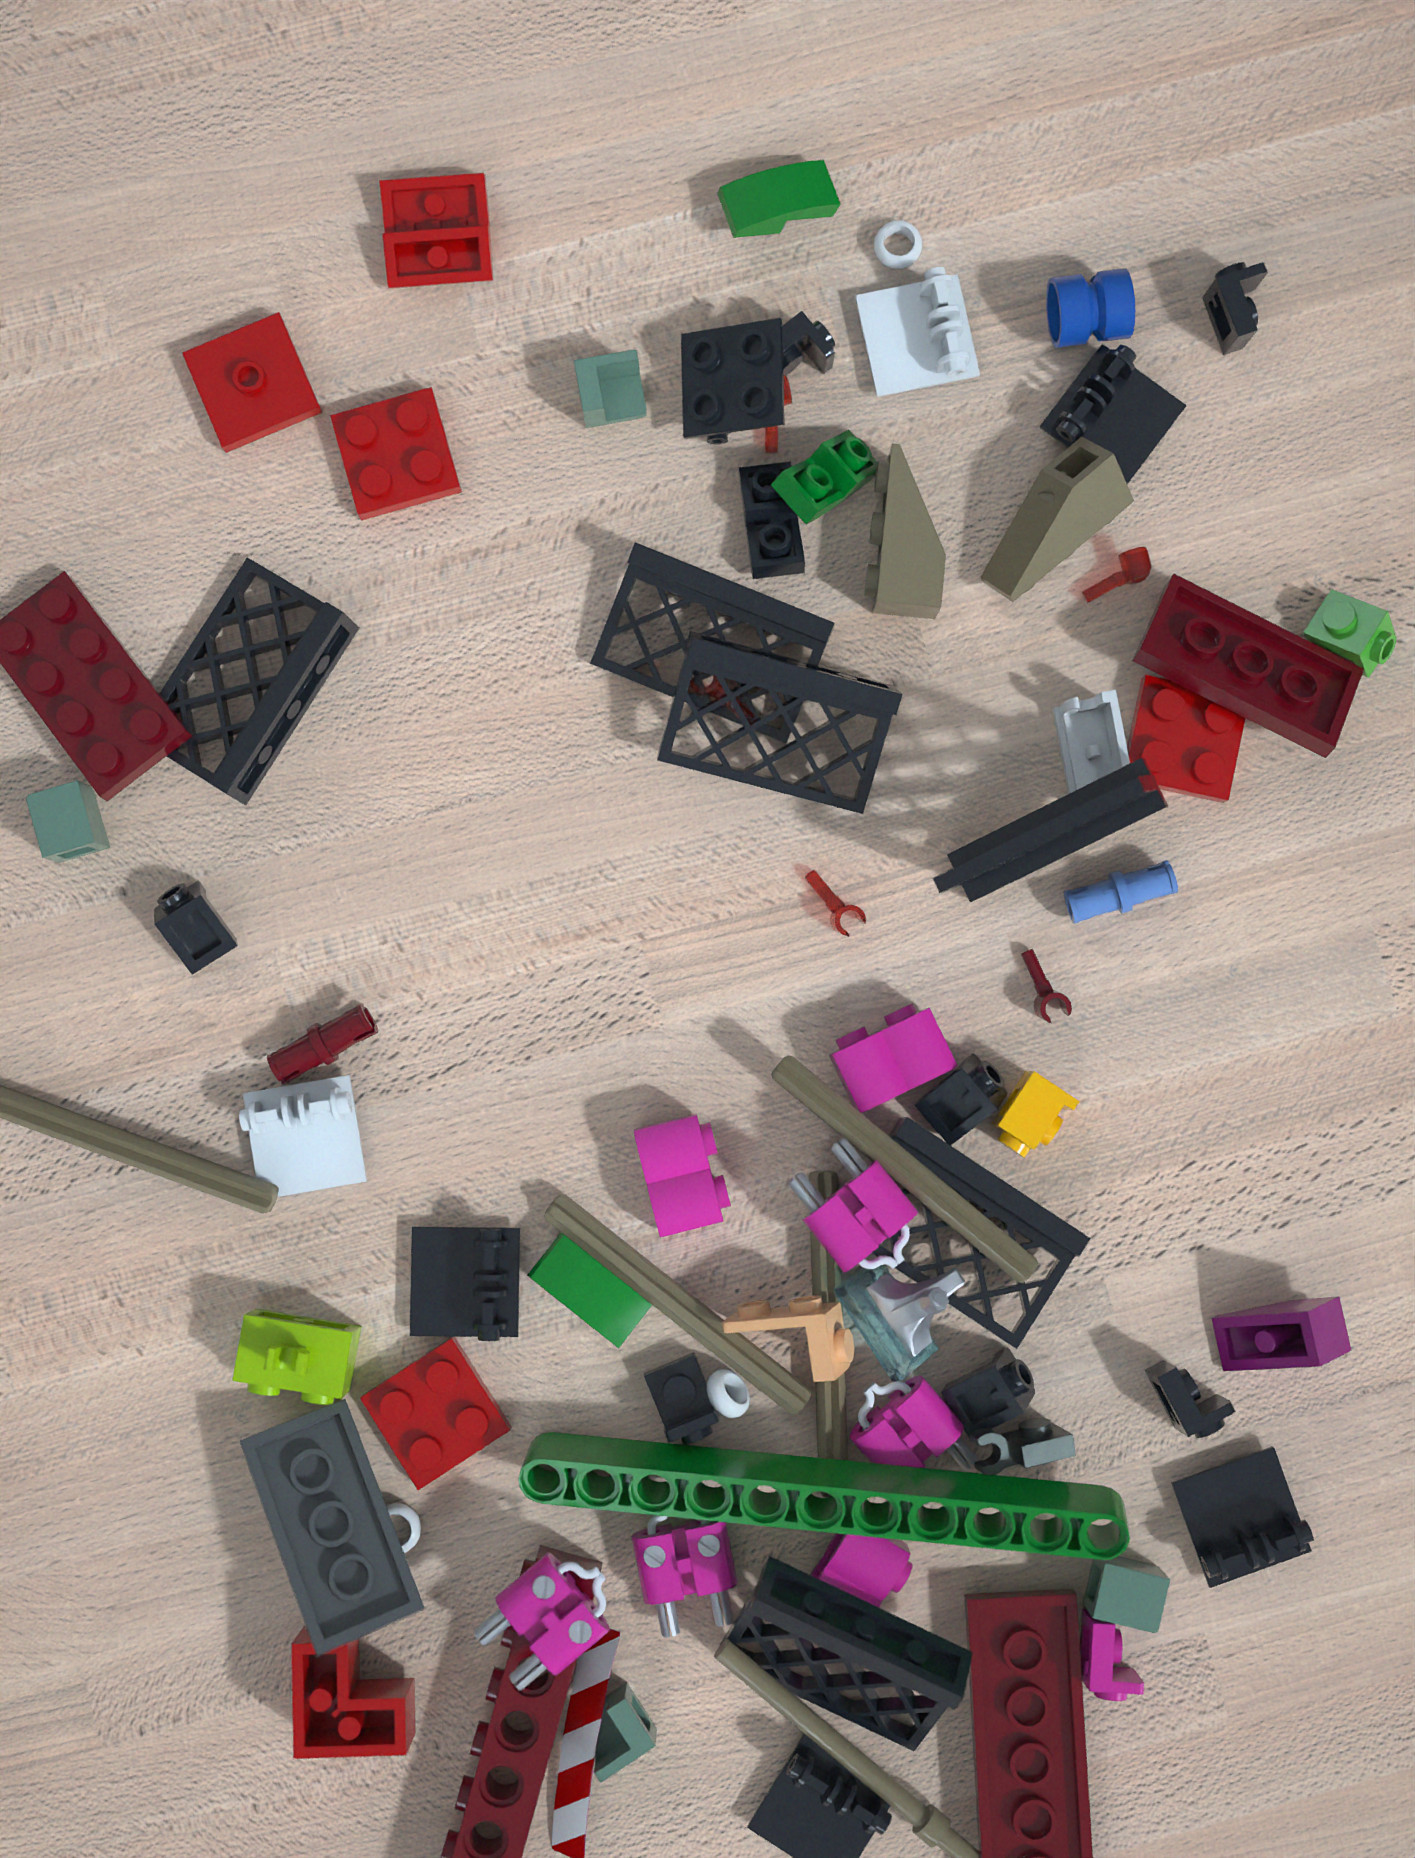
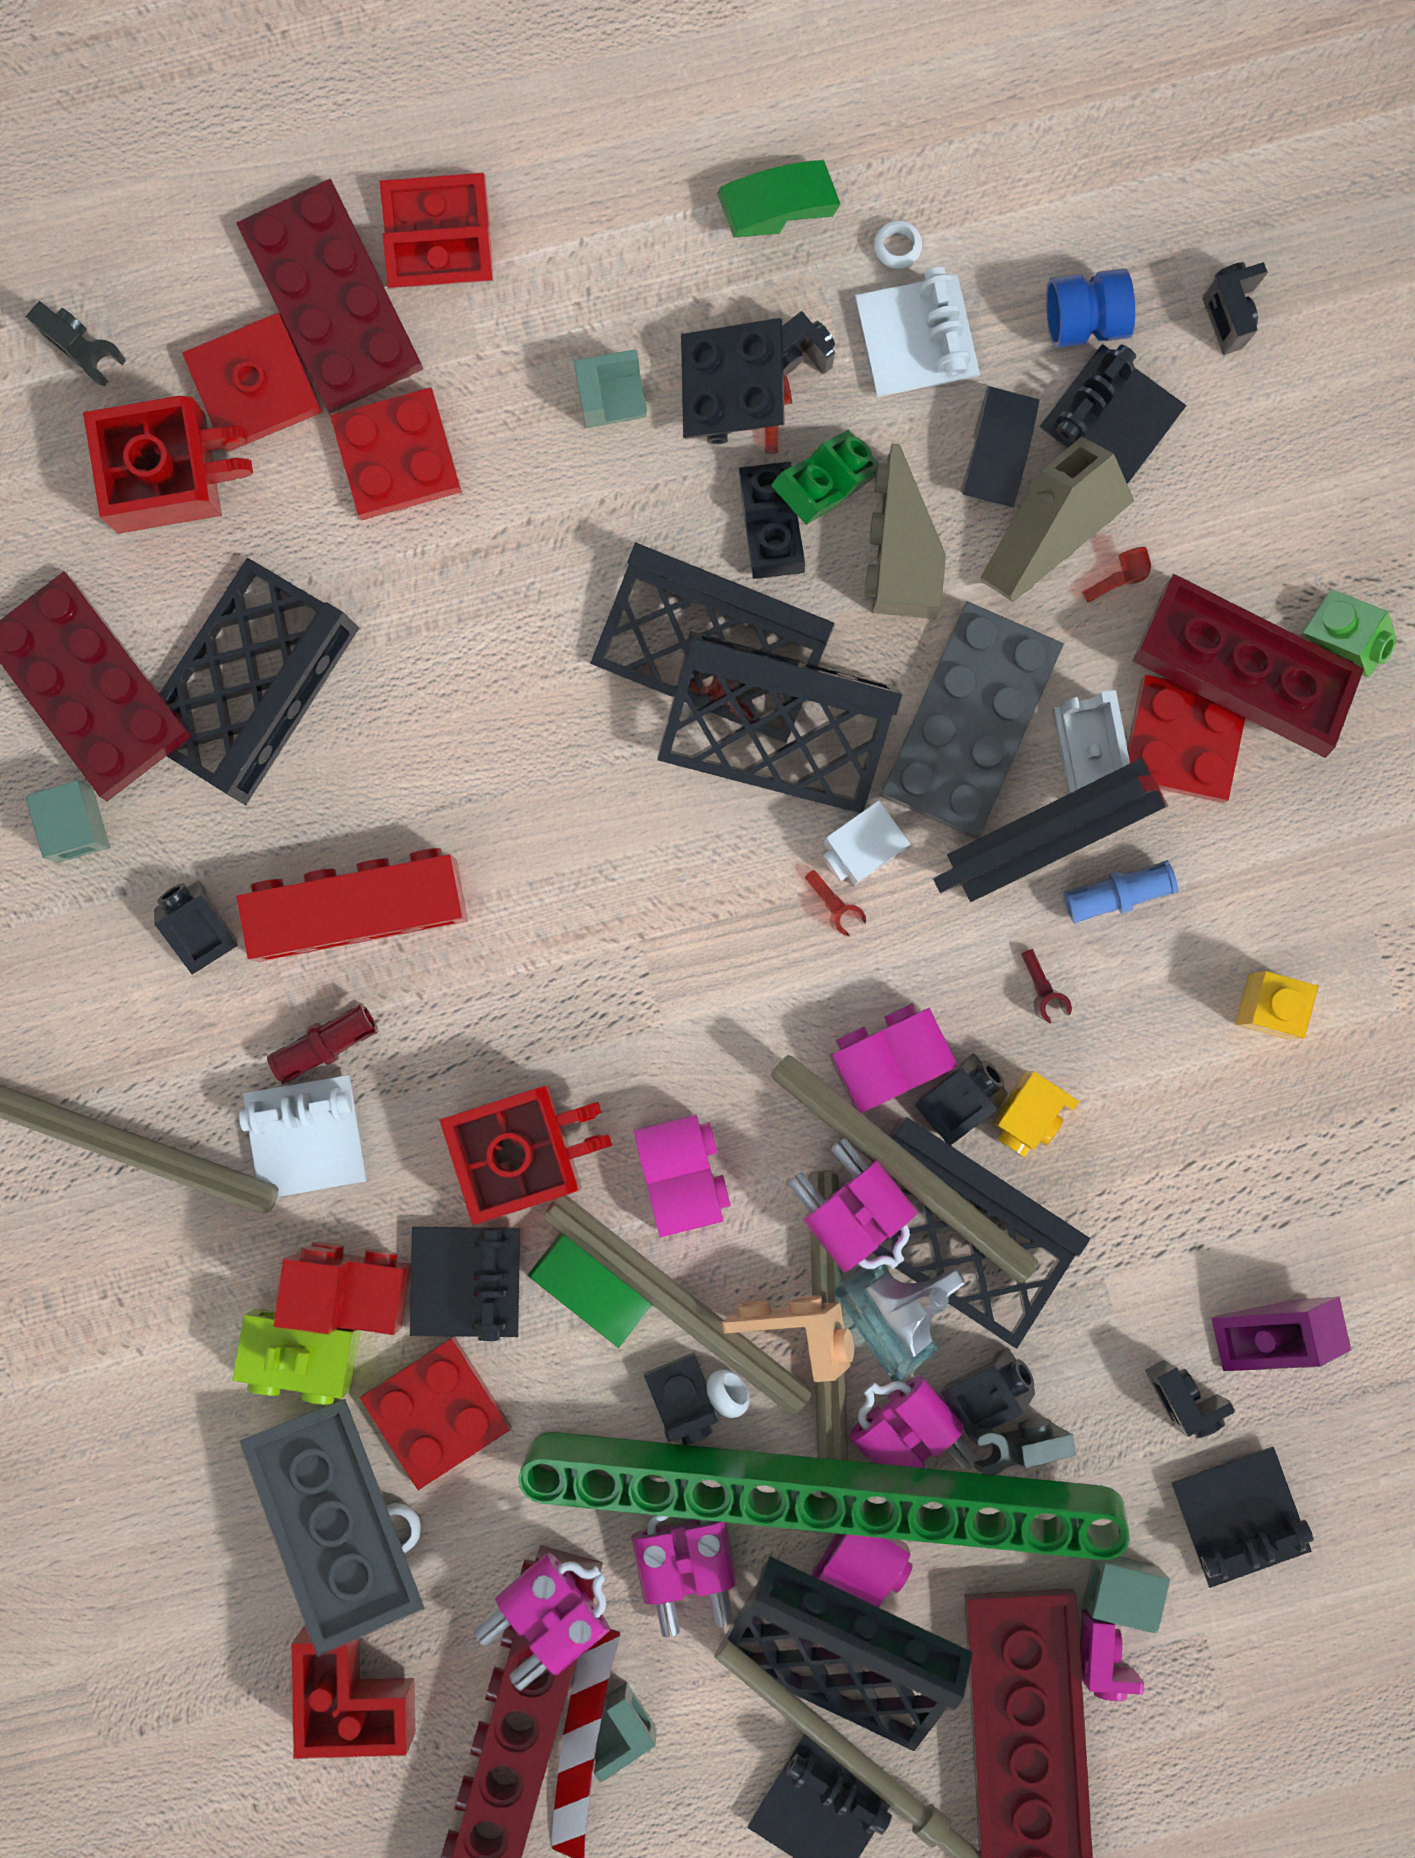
(66, 334): none -> pearl dark grey plate
(184, 482): none -> red hinge
(330, 296): none -> dark red plate
(334, 1290): none -> red brick
(351, 907): none -> red brick
(548, 1166): none -> red hinge
(864, 844): none -> white brick
(972, 719): none -> dark grey plate
(1000, 446): none -> black slope
(1277, 1005): none -> yellow brick

